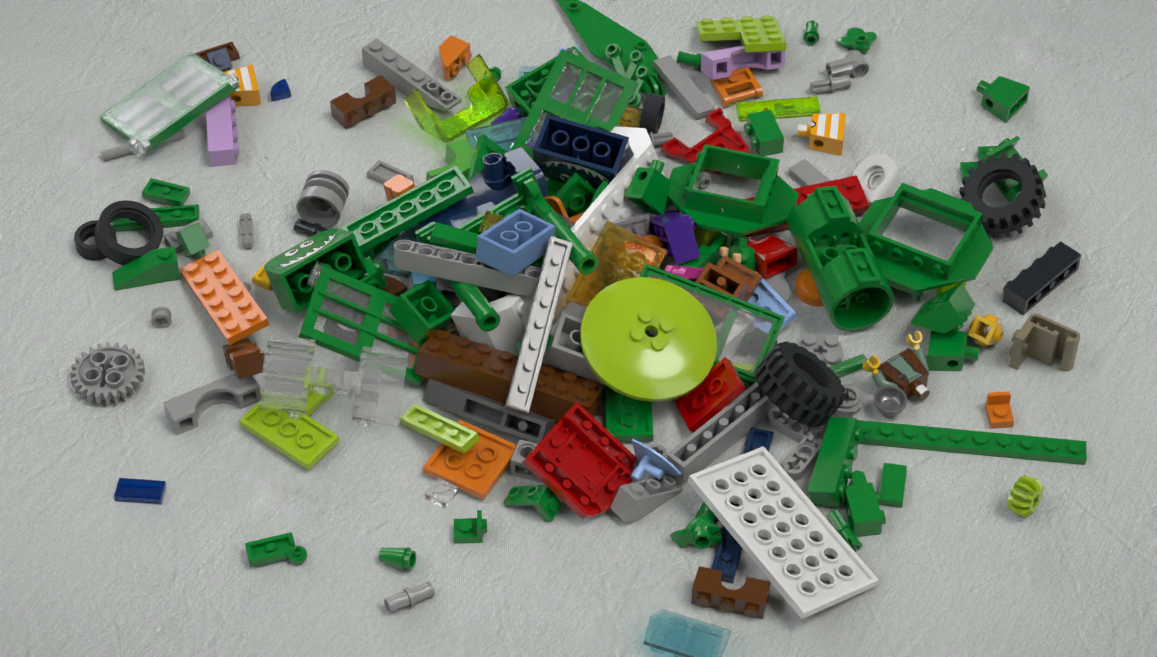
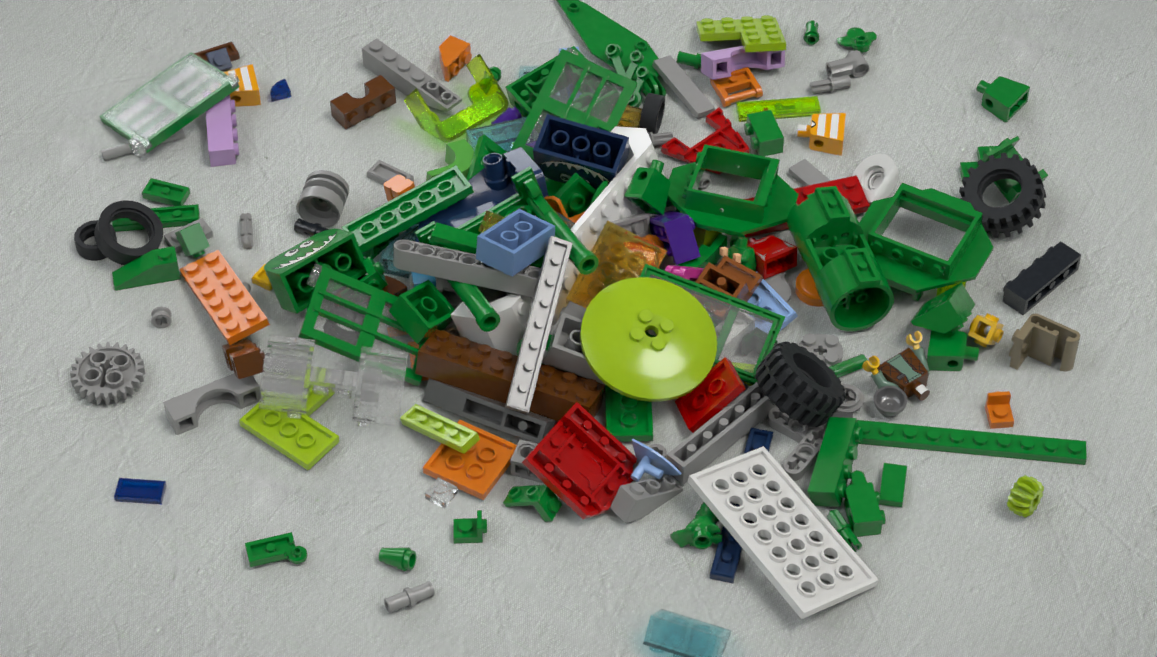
(748, 600): reddish brown arch -> none

